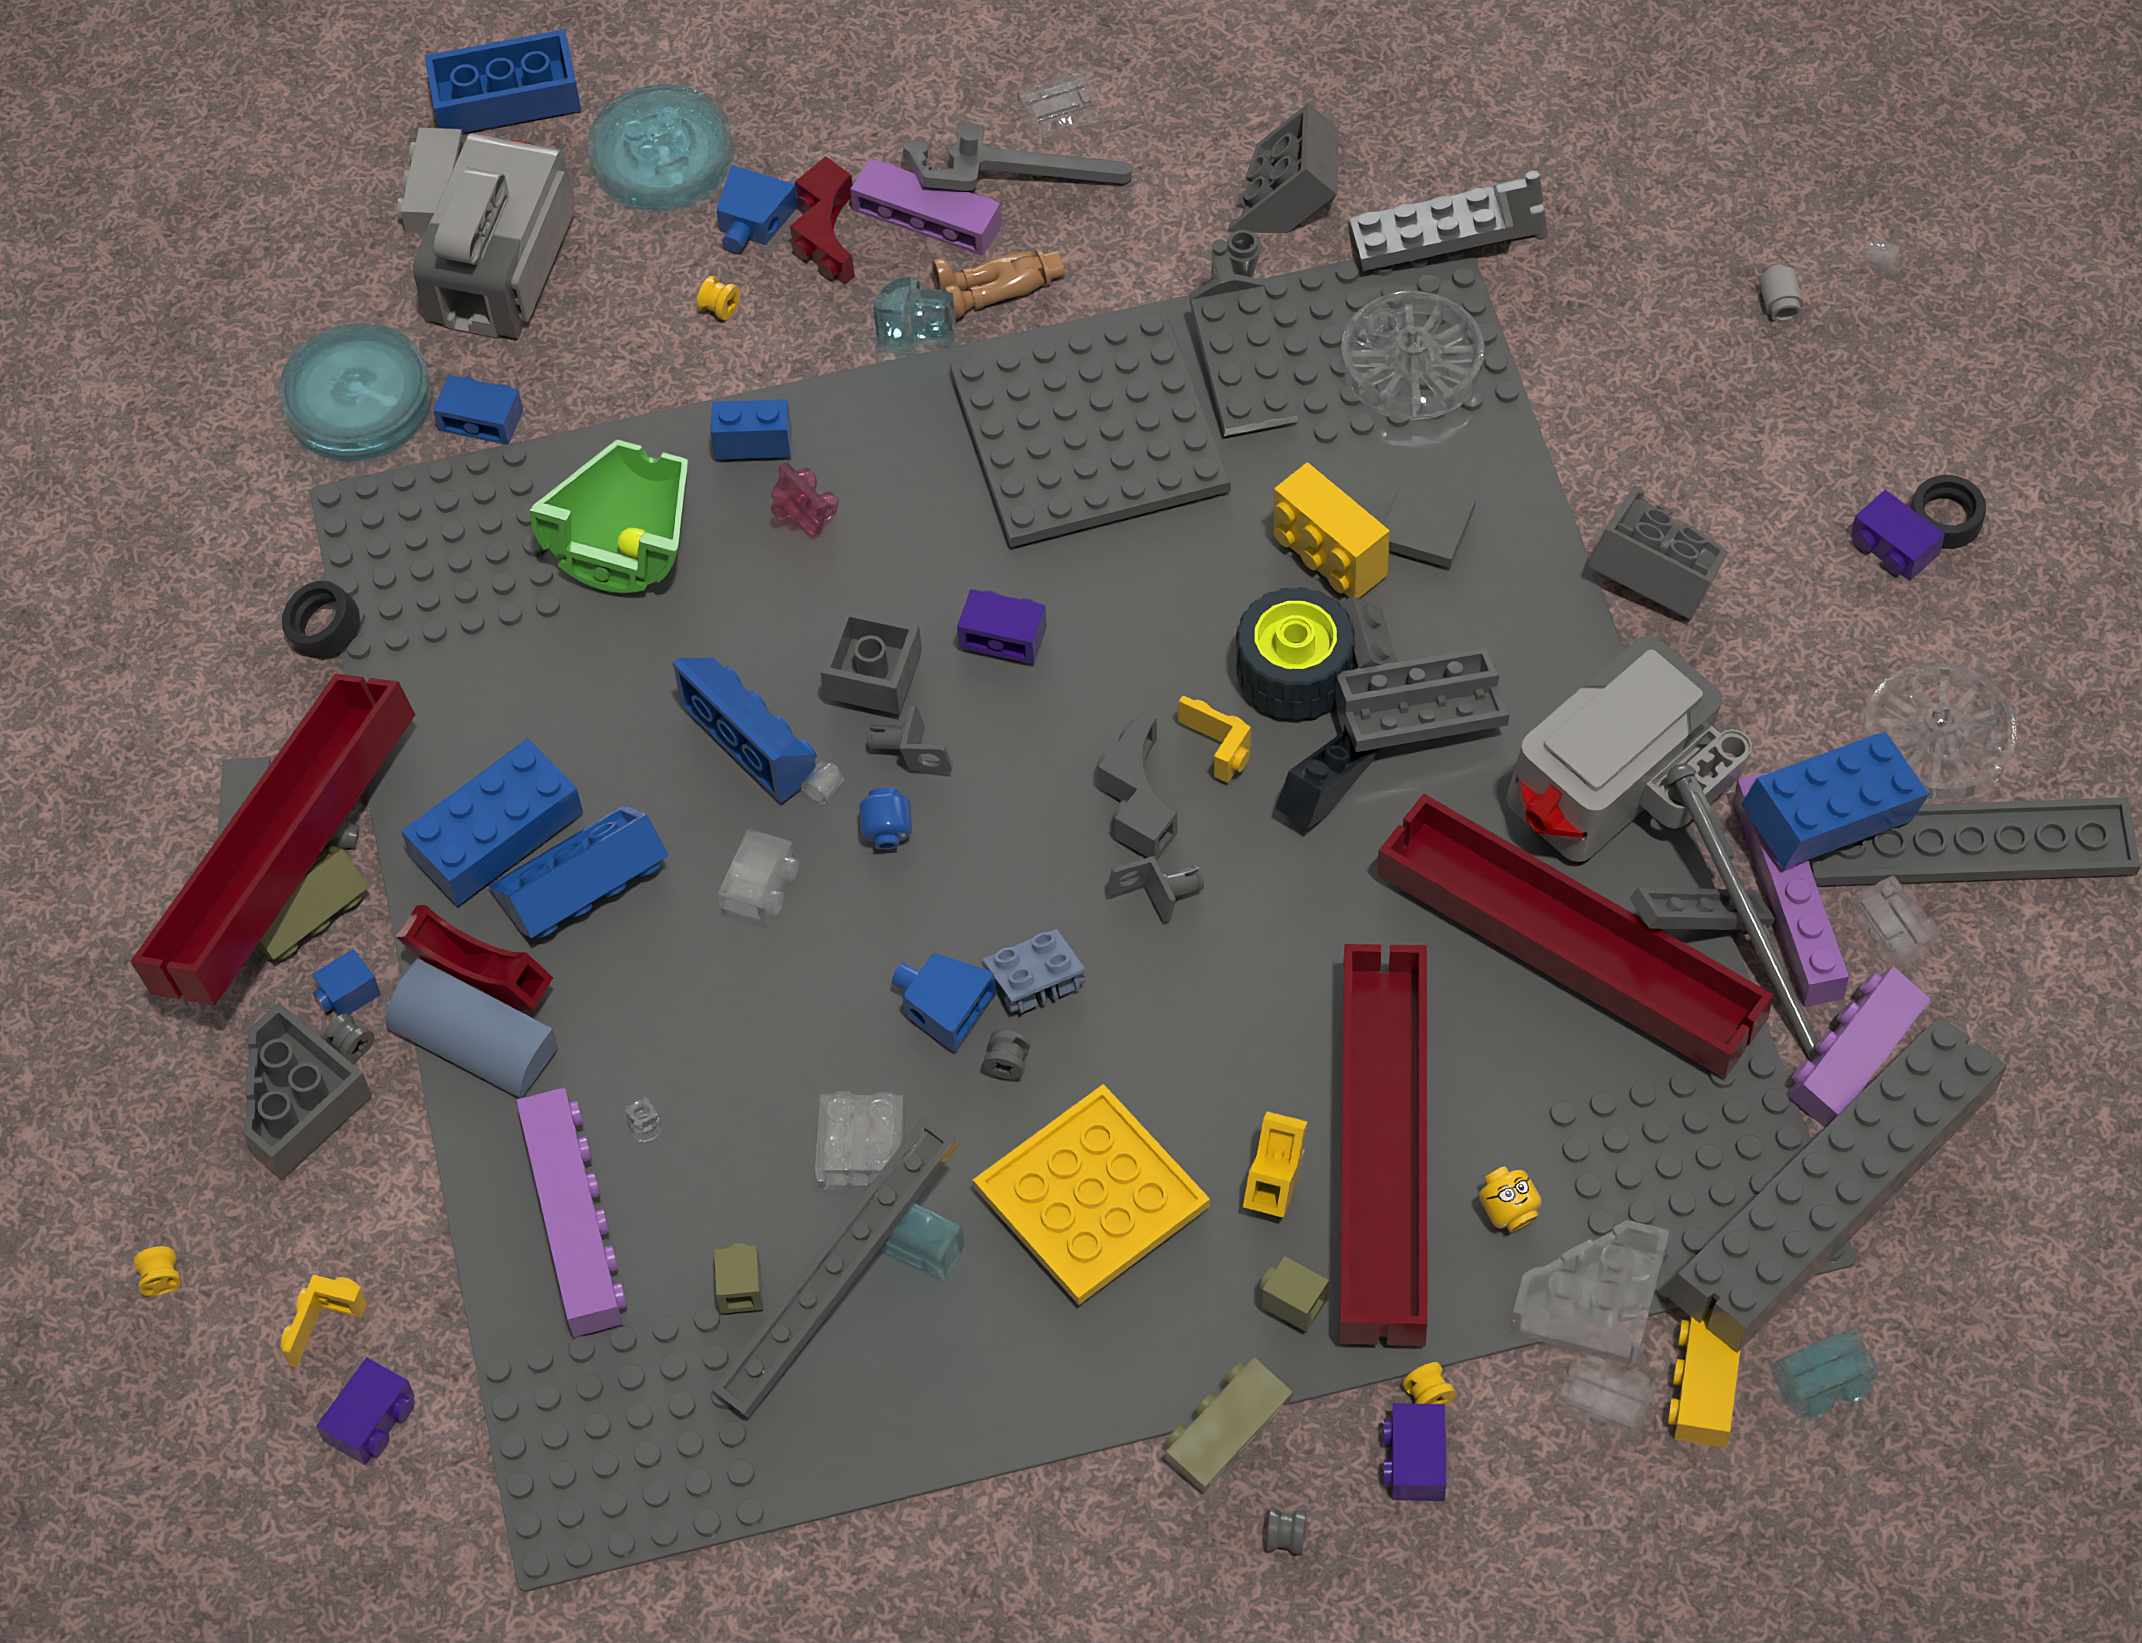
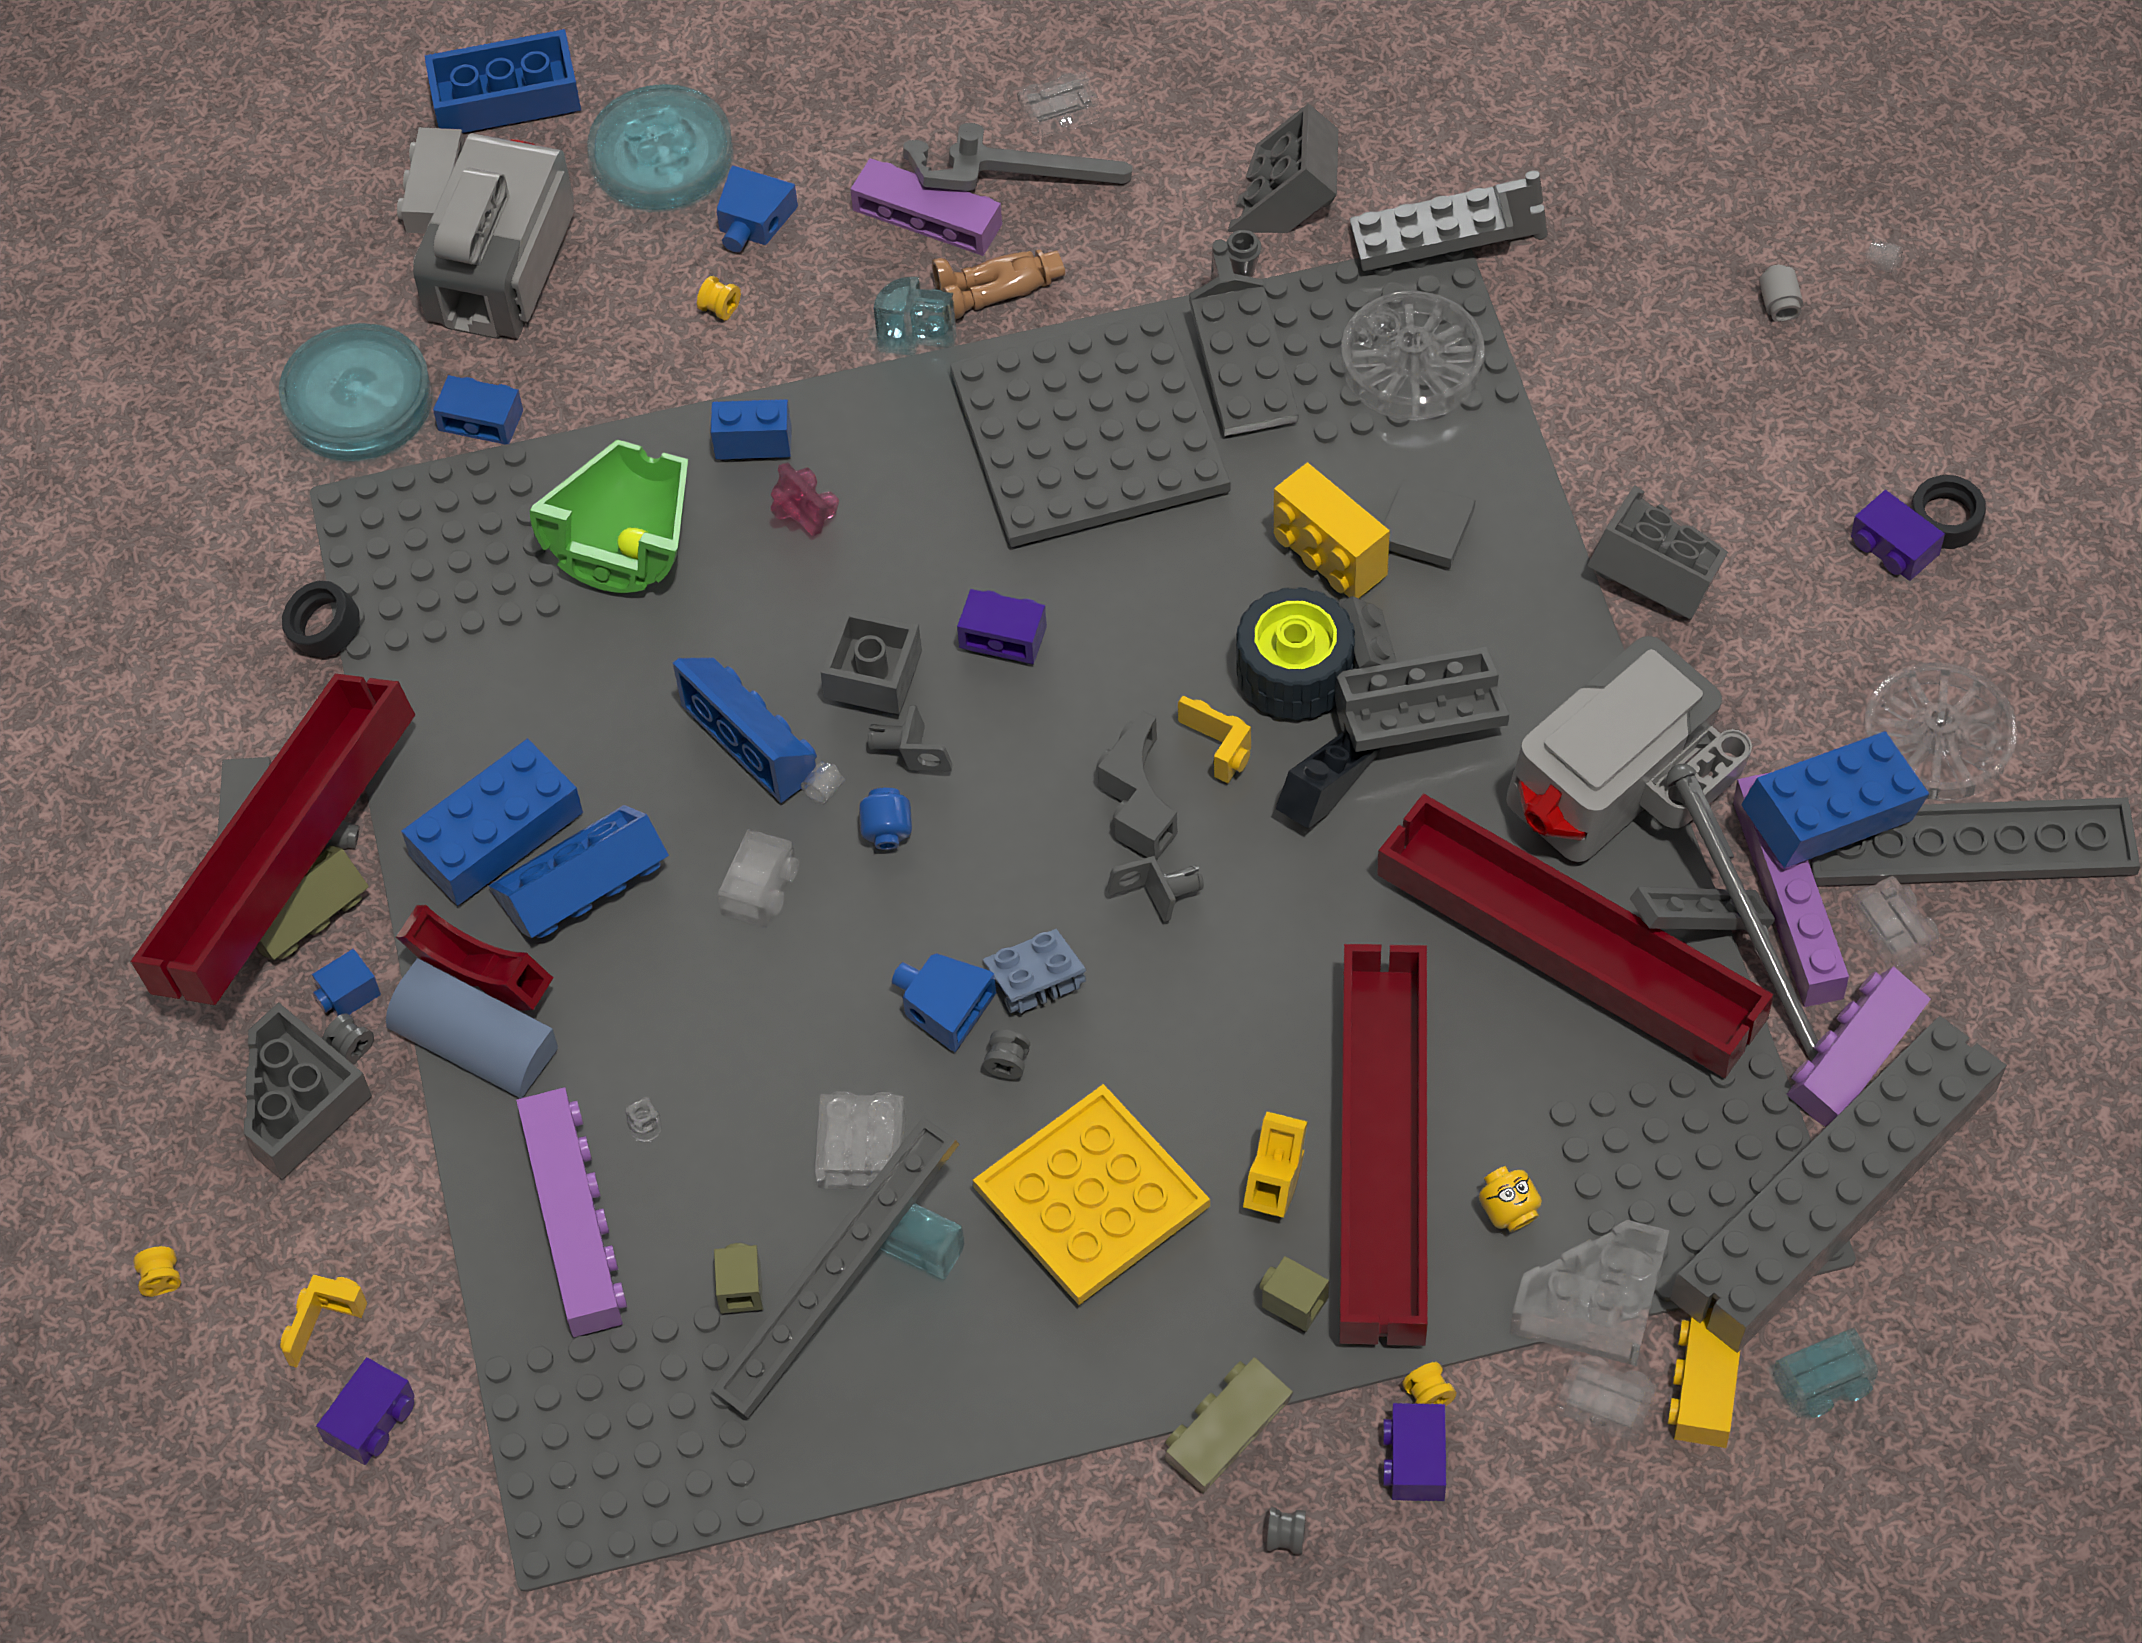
(822, 196): dark red arch -> none

